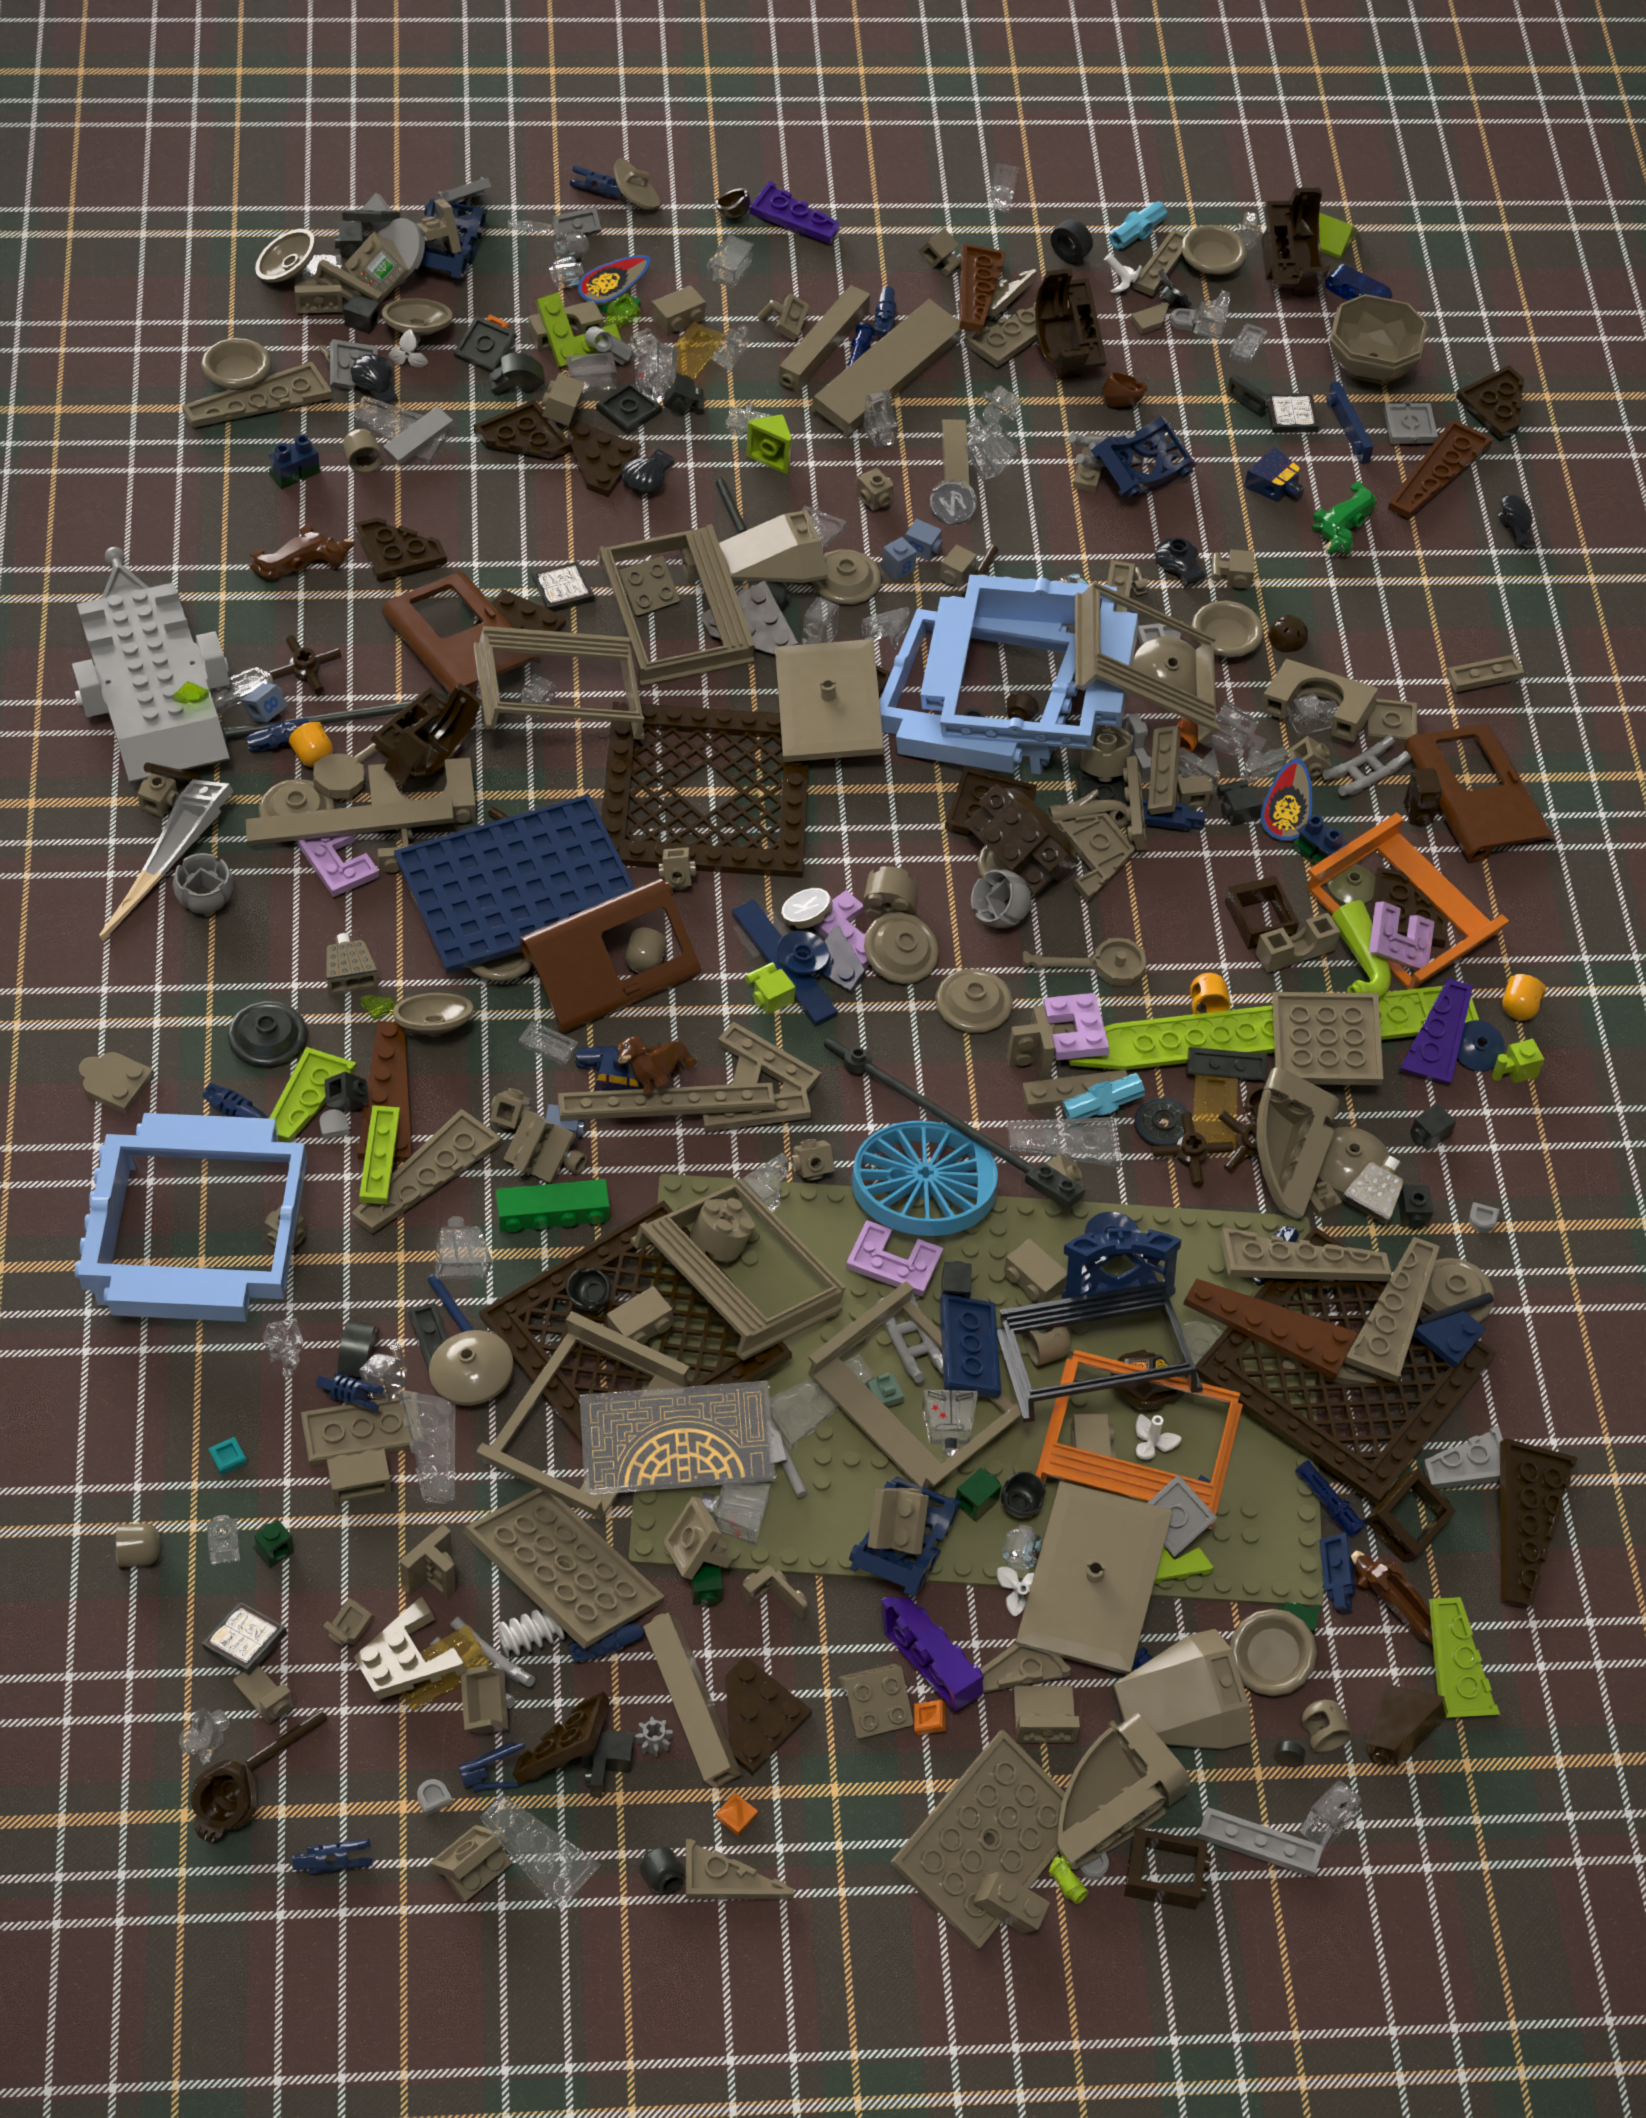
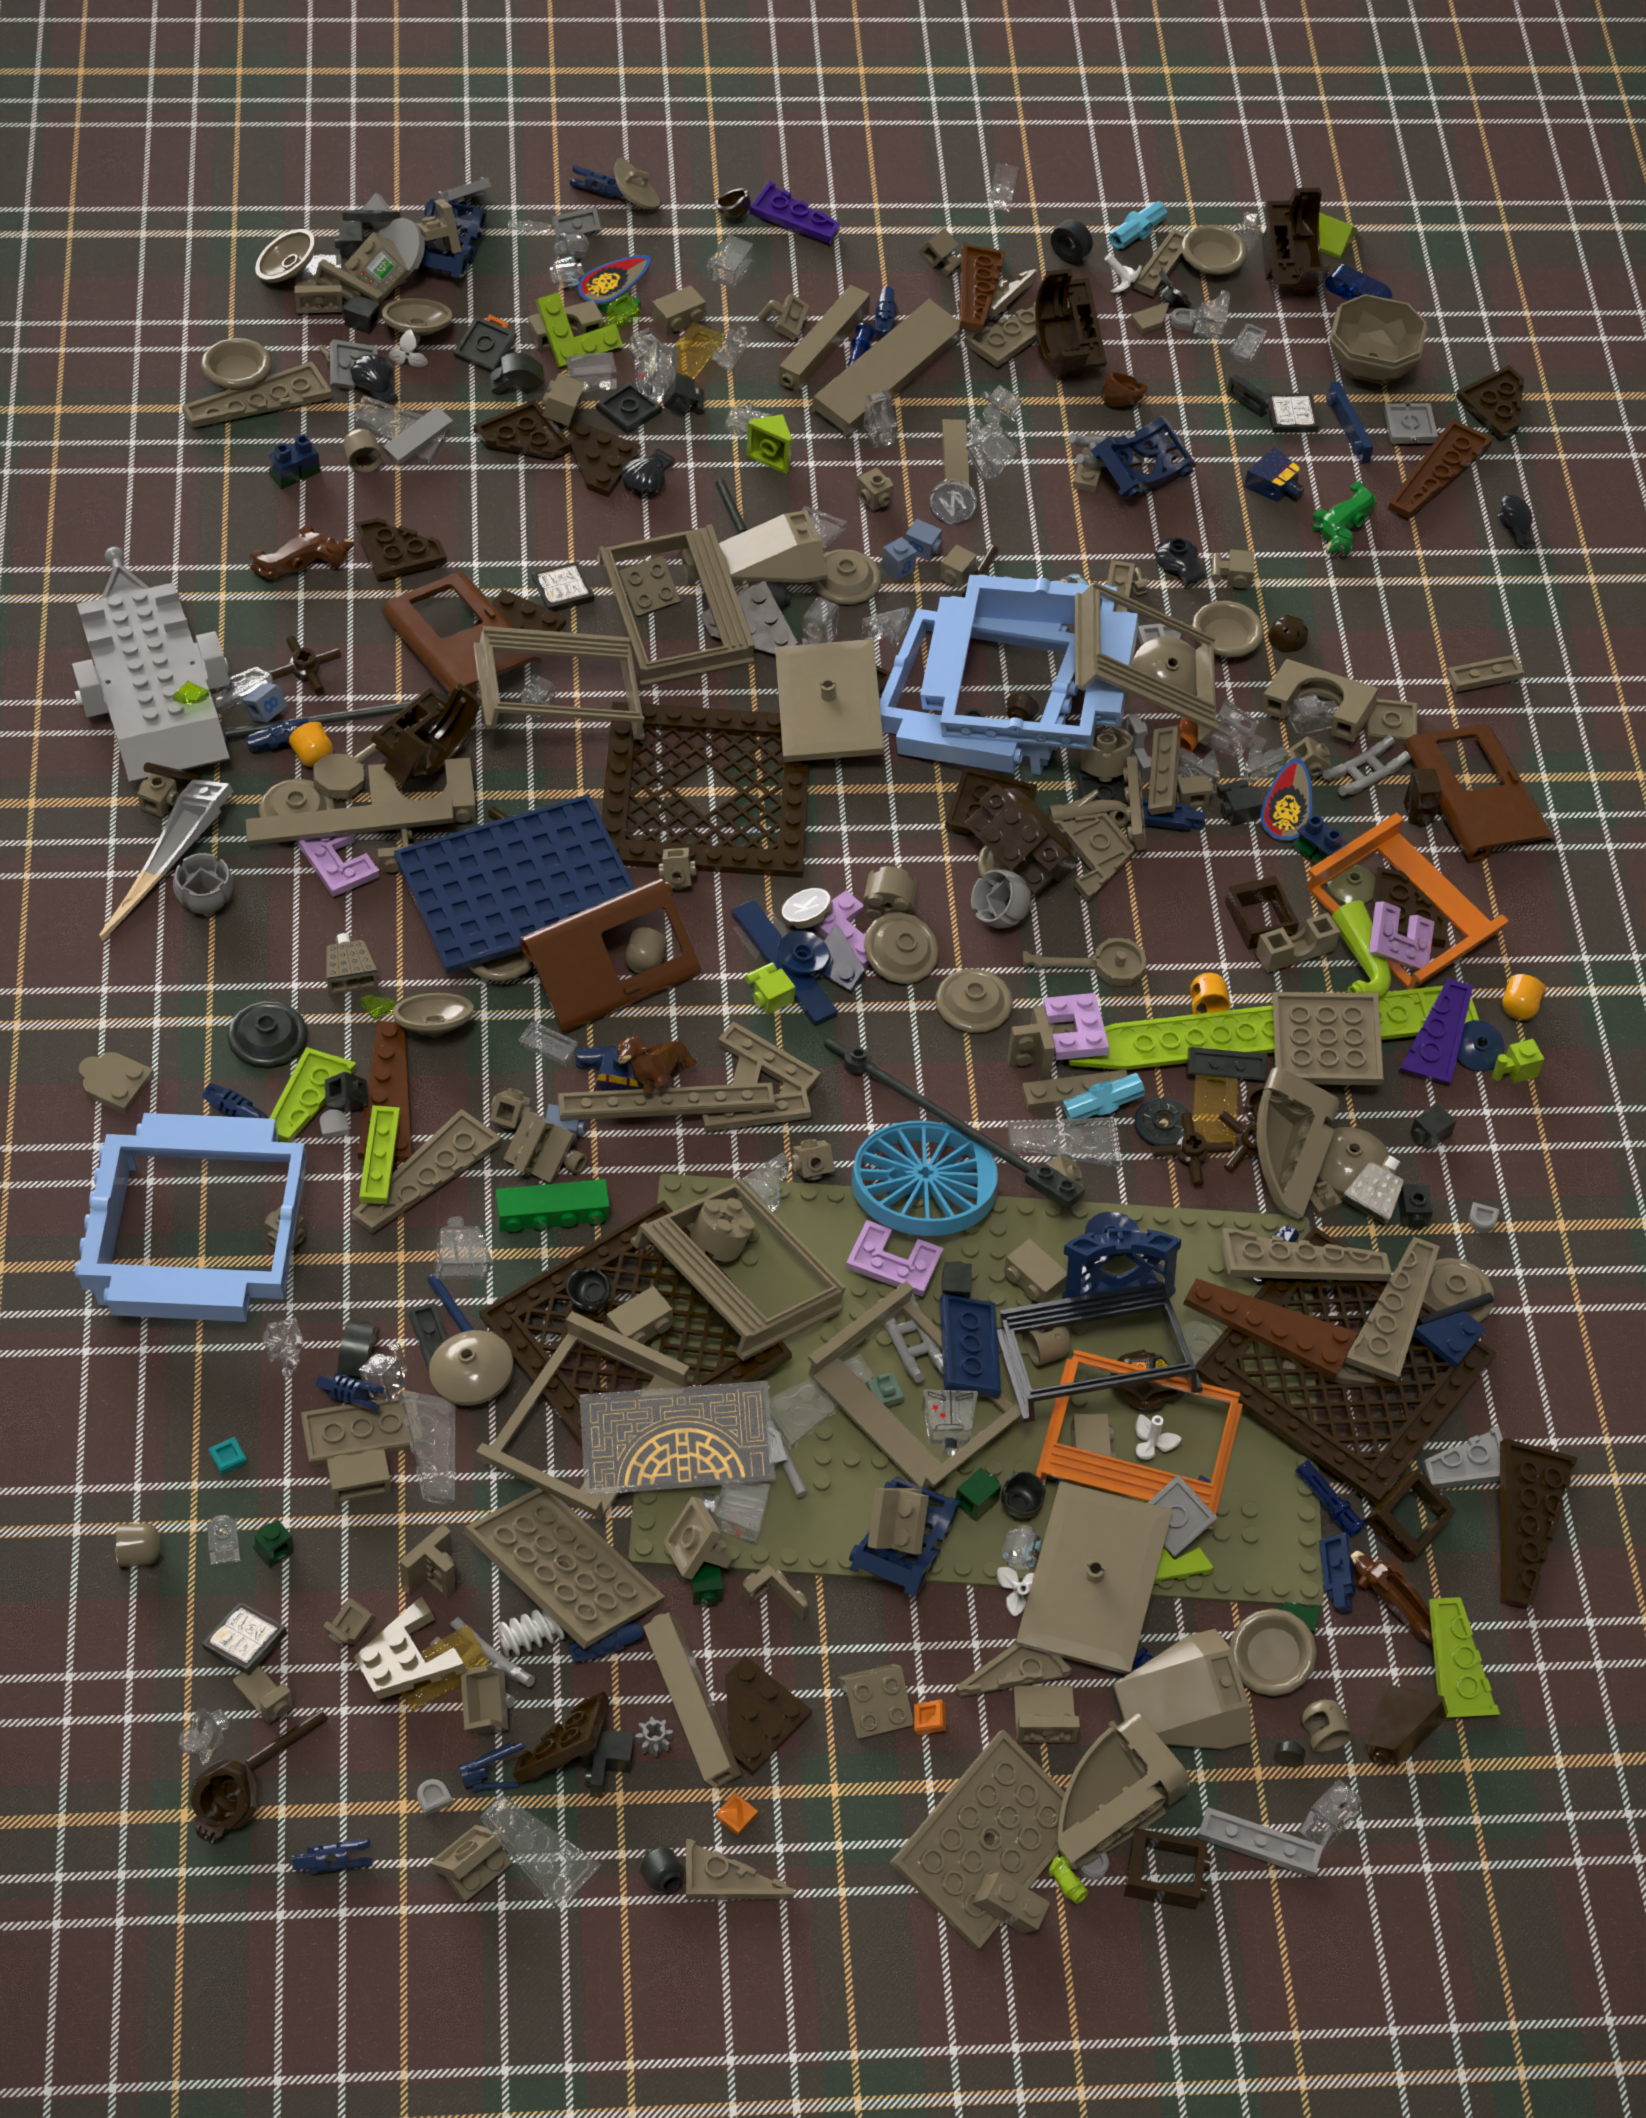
(608, 343): light grey piece -> none
(931, 1652): dark purple wedge -> none

